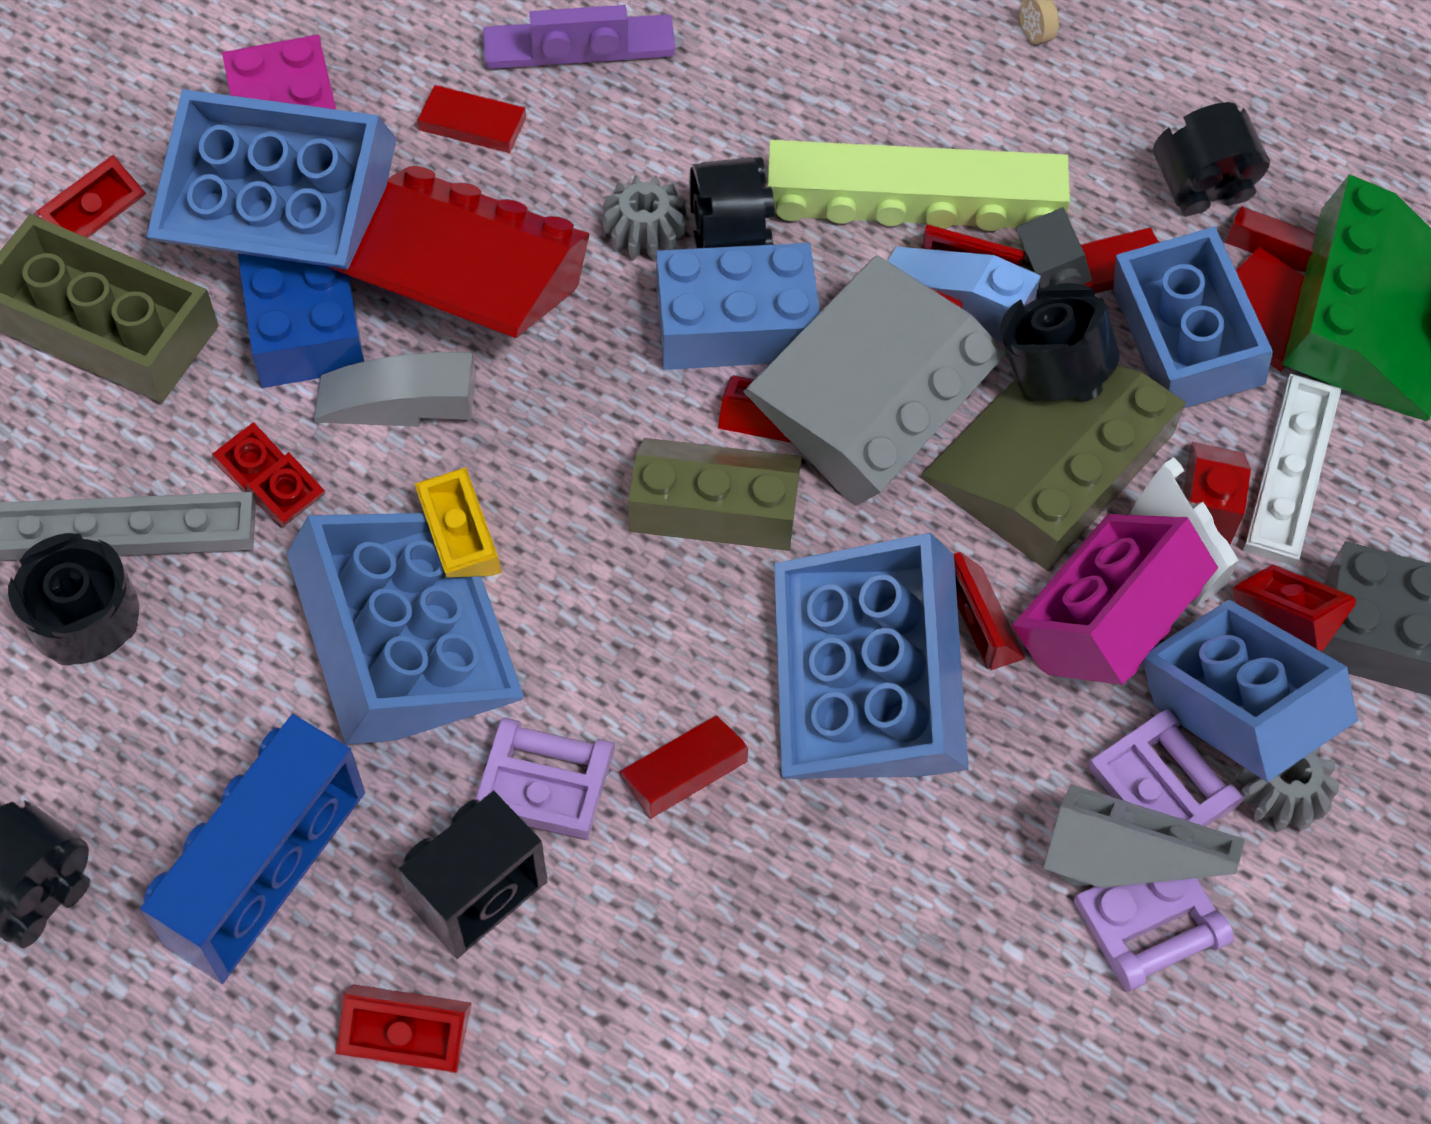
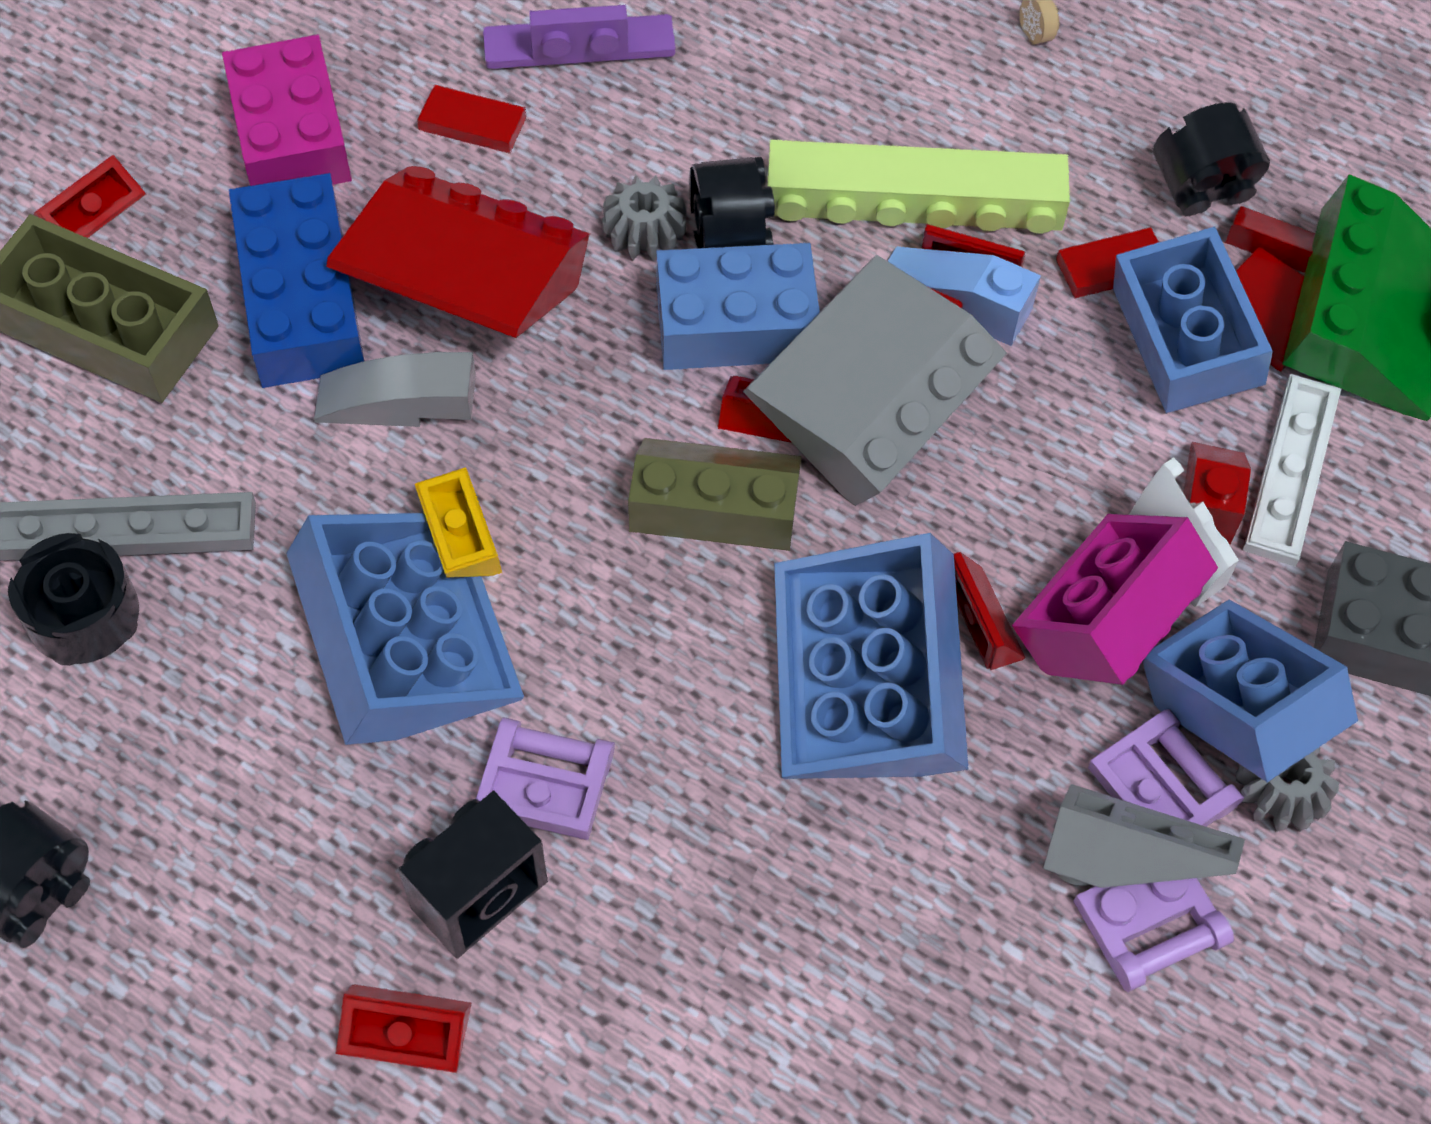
(254, 848): blue brick -> none
(271, 178): medium blue slope -> none
(275, 479): red slope -> none
(685, 766): red slope -> none
(1054, 249): dark grey brick -> none
(1054, 466): olive slope -> none
(1060, 344): black brick -> none
(1295, 604): red slope -> none

